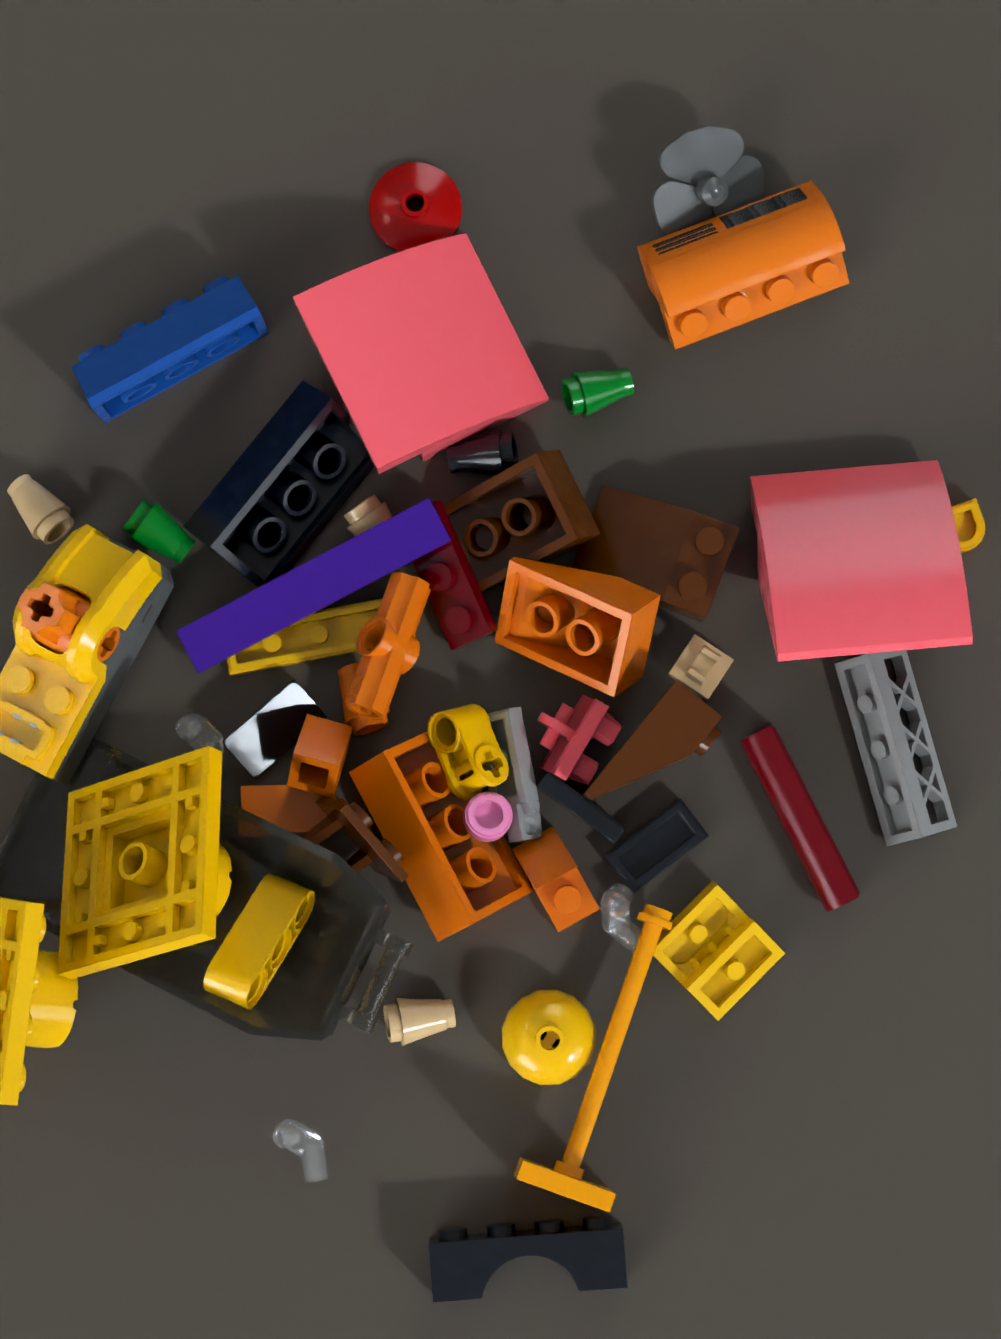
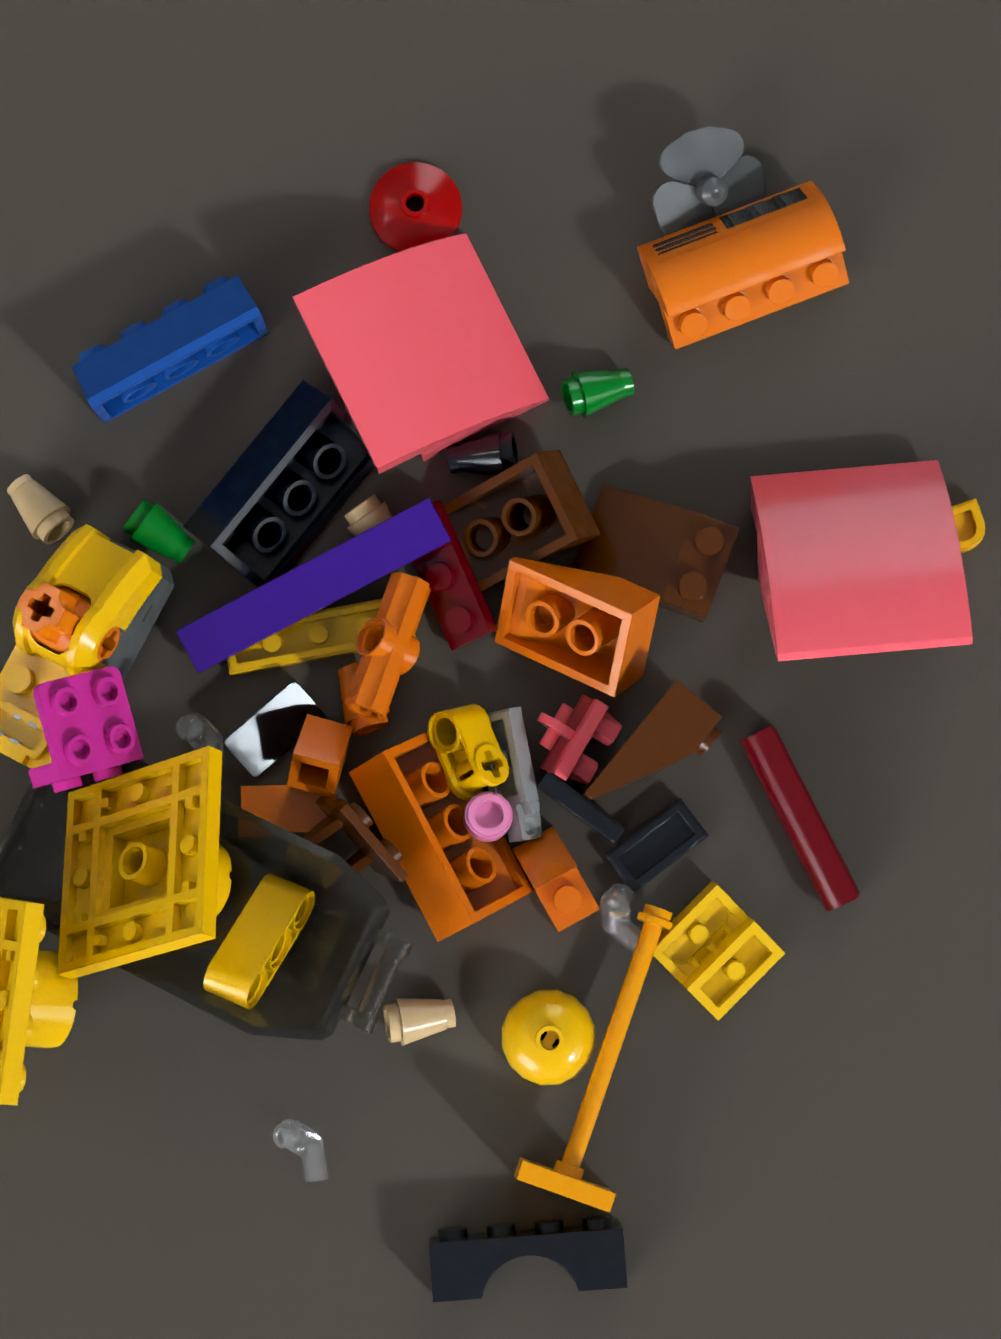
(85, 728): none -> dark pink bracket
(701, 667): tan tile -> none
(889, 746): light grey fence -> none

